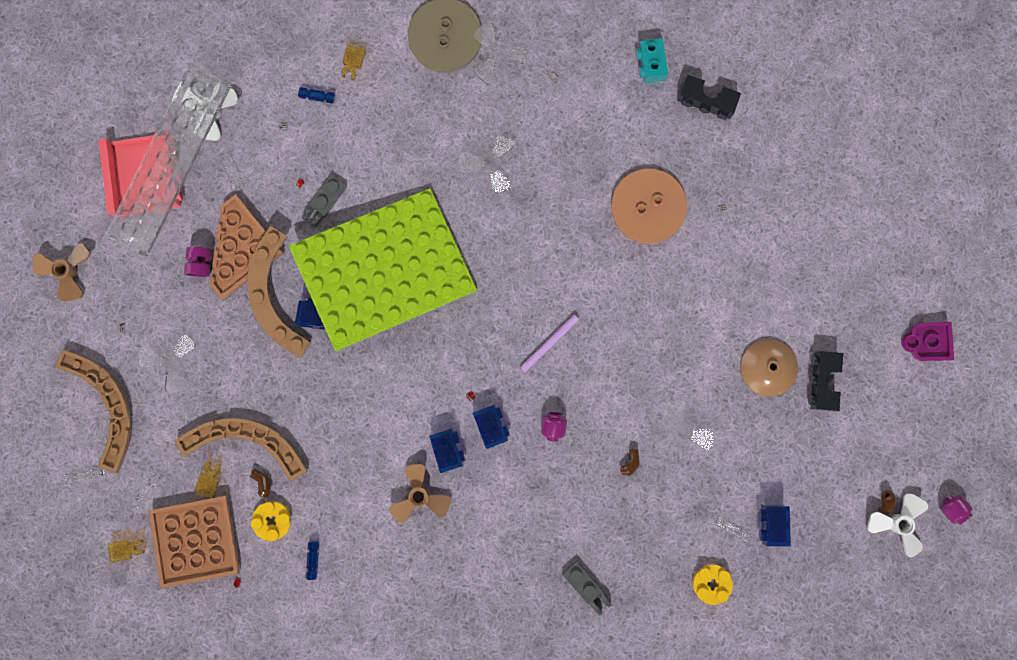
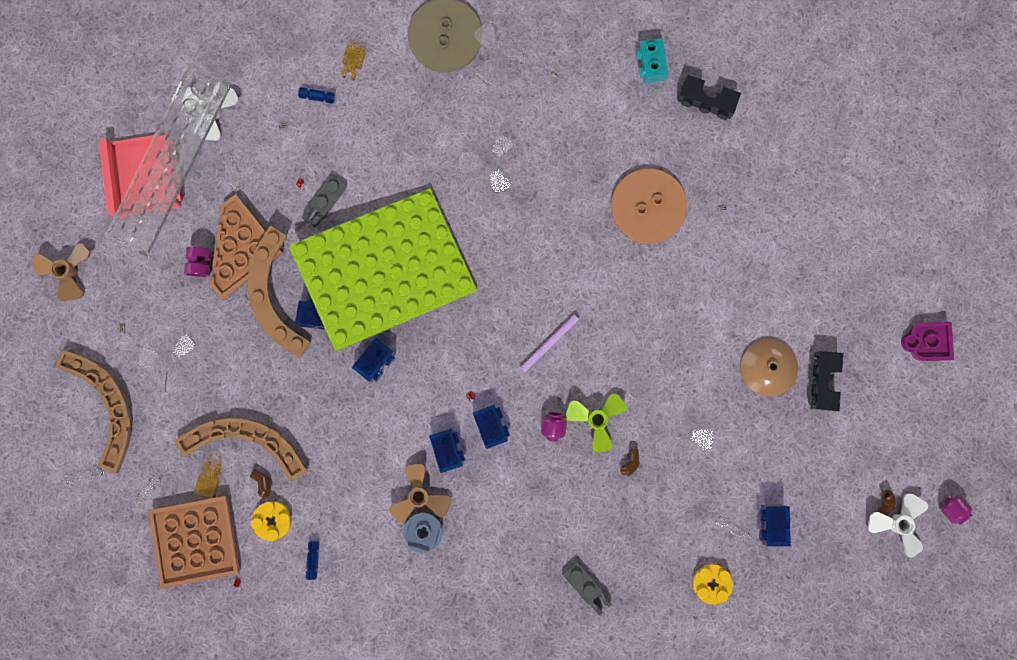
(123, 550): clear yellow plate -> none
(374, 360): none -> clear blue brick
(413, 537): none -> sand blue plate
(613, 406): none -> lime piece

